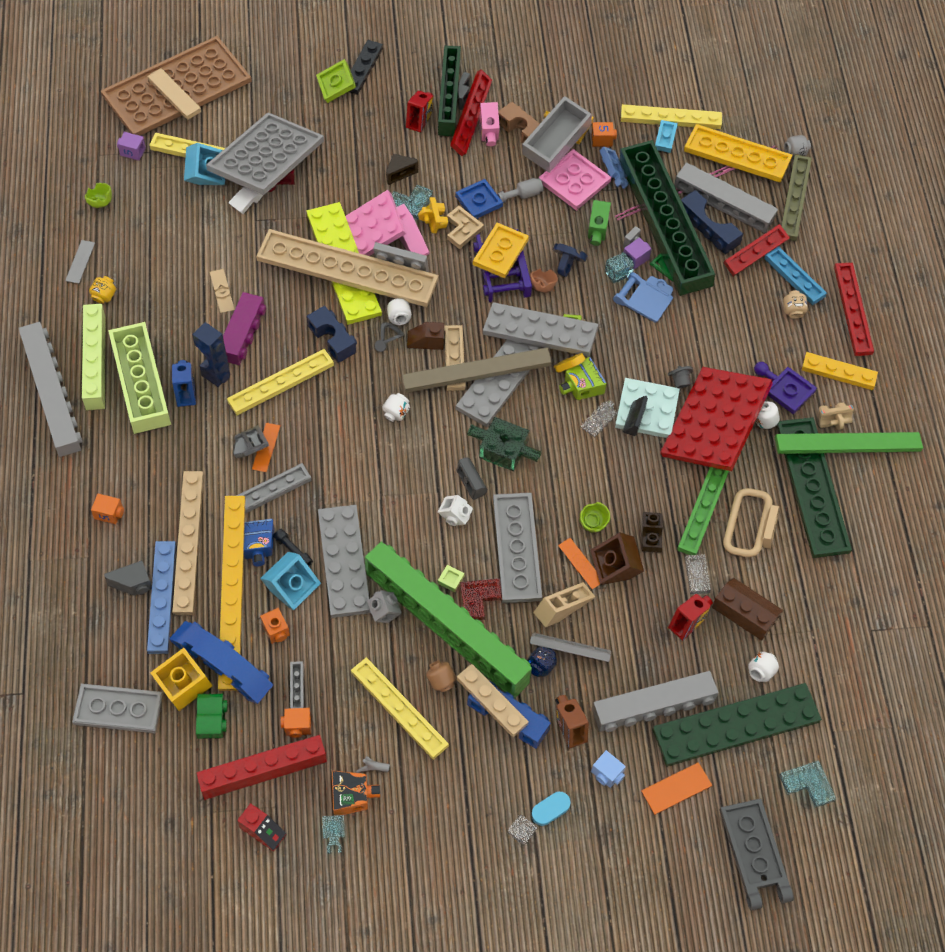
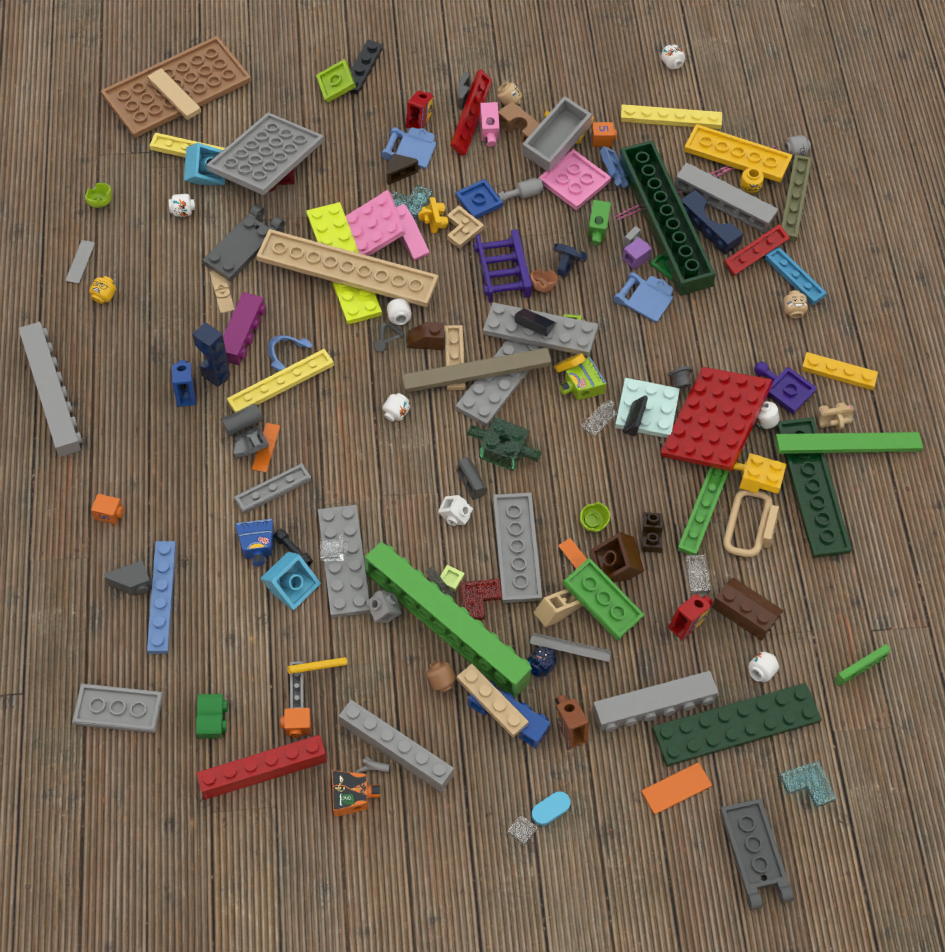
(93, 357): yellowish green brick -> none
(131, 146): medium lavender brick -> none
(139, 378): yellowish green brick -> none
(181, 205): none -> white head
(181, 679): yellow brick -> none
(188, 543): tan plate -> none
(223, 660): blue brick -> none
(232, 578): yellow plate -> none
(241, 244): none -> dark grey hinge
(241, 419): none -> dark grey brick
(244, 199): white slope -> none
(261, 827): slope -> none
(275, 626): orange brick -> none
(277, 365): none -> medium blue helmet
(317, 665): none -> yellow bar
(325, 322): dark blue arch -> none
(333, 549): none -> clear bracket
(333, 830): clear light blue plate -> none
(396, 746): none -> light grey brick
(399, 708): light yellow plate -> none
(401, 257): light grey plate -> none
(414, 144): none -> medium blue piece
(435, 577): none -> clear smoke plate
(449, 90): dark green brick -> none
(500, 250): yellow plate -> none
(509, 93): none -> tan head
(534, 321): none -> black slope
(603, 599): none -> bright green tile
(608, 770): light blue brick -> none
(619, 267): clear light blue brick -> none
(666, 136): medium azure plate -> none
(673, 56): none -> white head
(751, 180): none -> yellow head
(761, 474): none -> yellow plate
(853, 309): red plate -> none
(862, 665): none -> bright green tile

